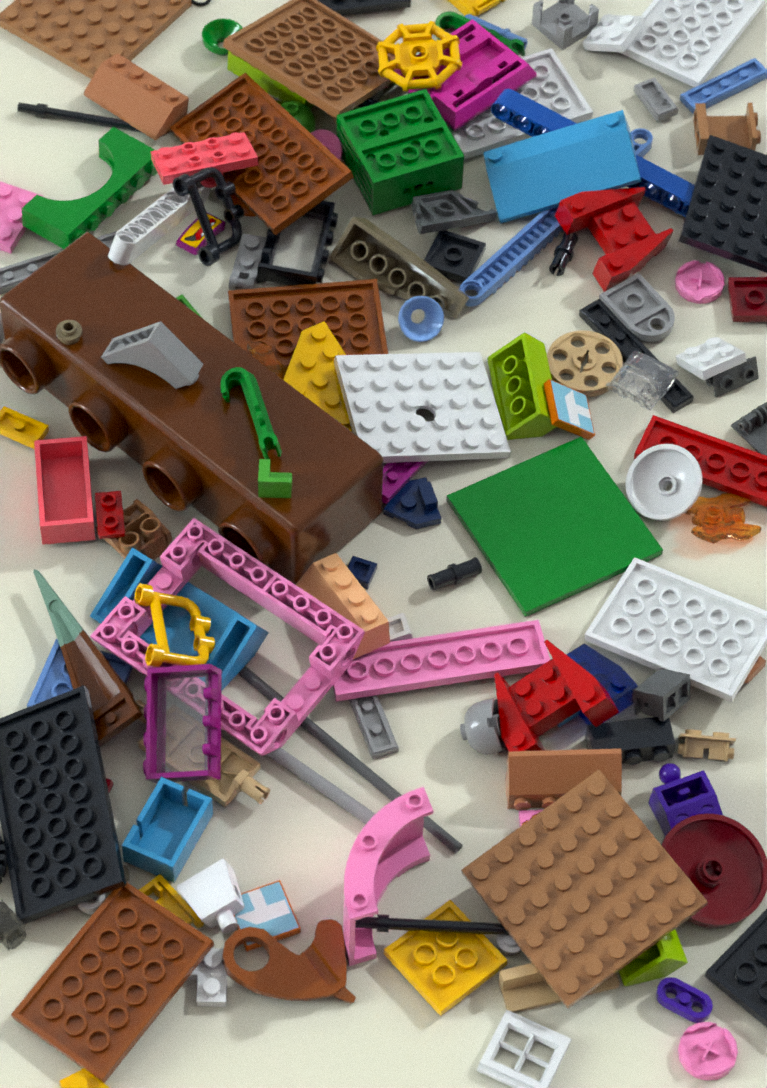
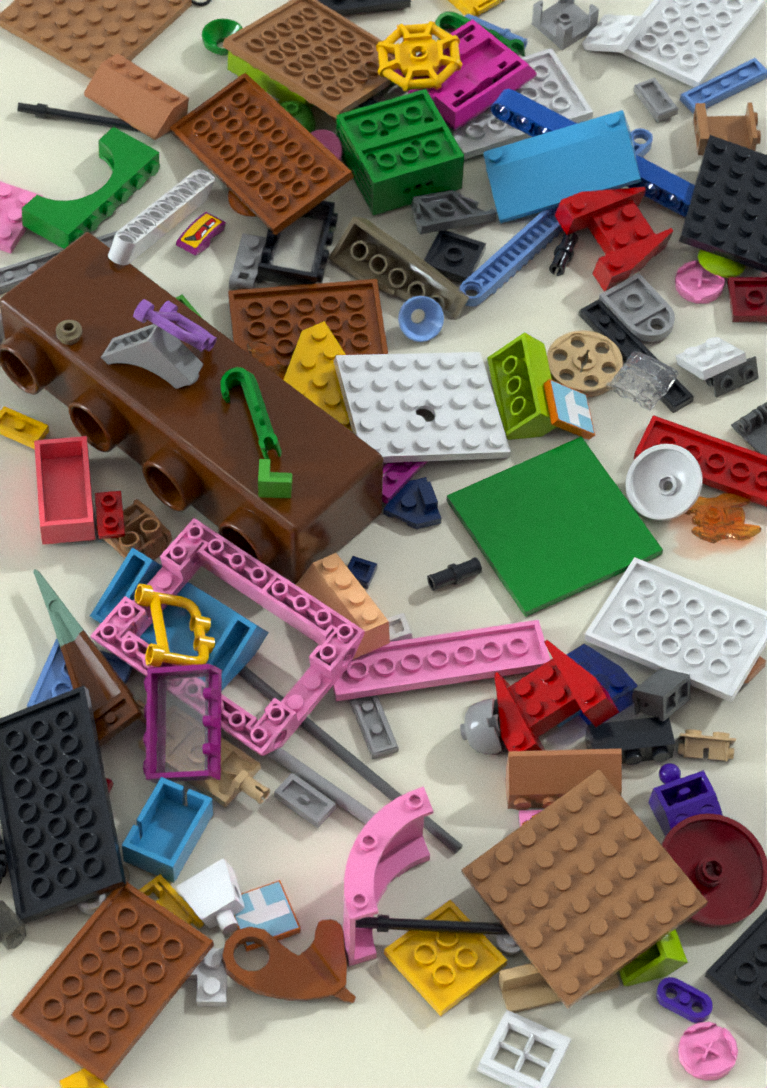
(165, 319): none -> medium lavender bar
(186, 185): black bar -> none
(223, 153): coral plate -> none
(305, 800): none -> light grey plate
(719, 265): none -> lime dish

